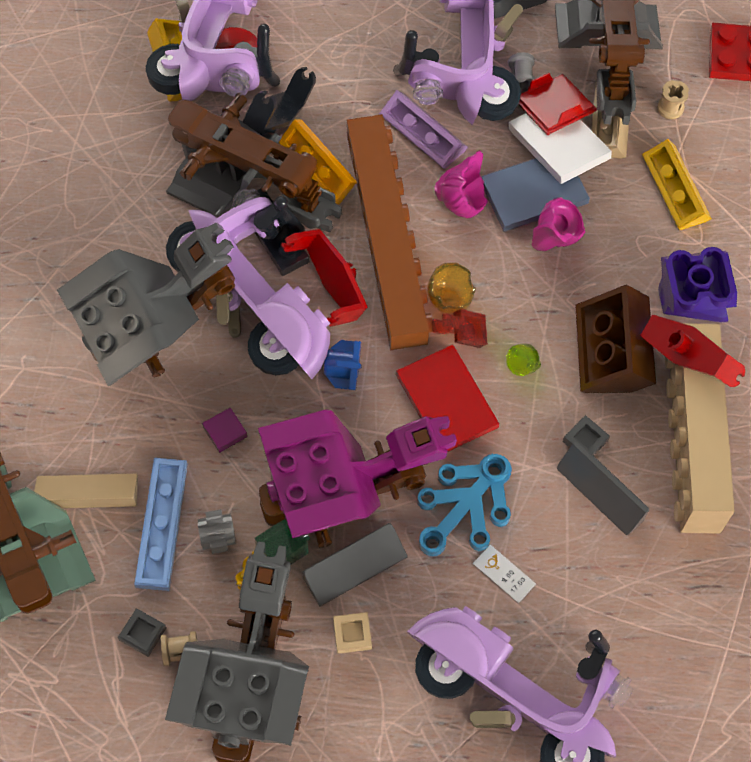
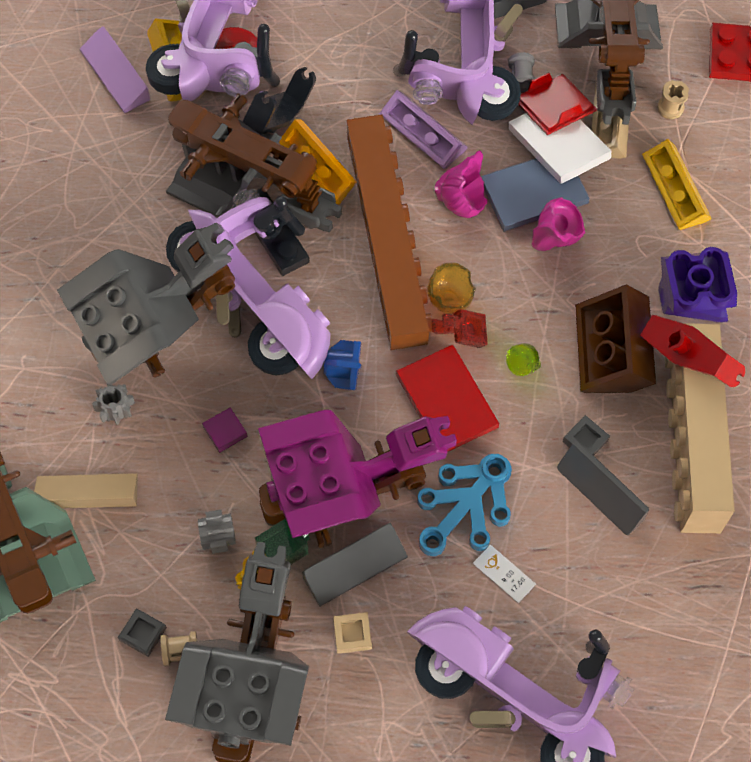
(112, 395): none -> light grey gear
(115, 70): none -> lavender slope
(161, 524): light blue tile -> none
(333, 272): red piece -> none

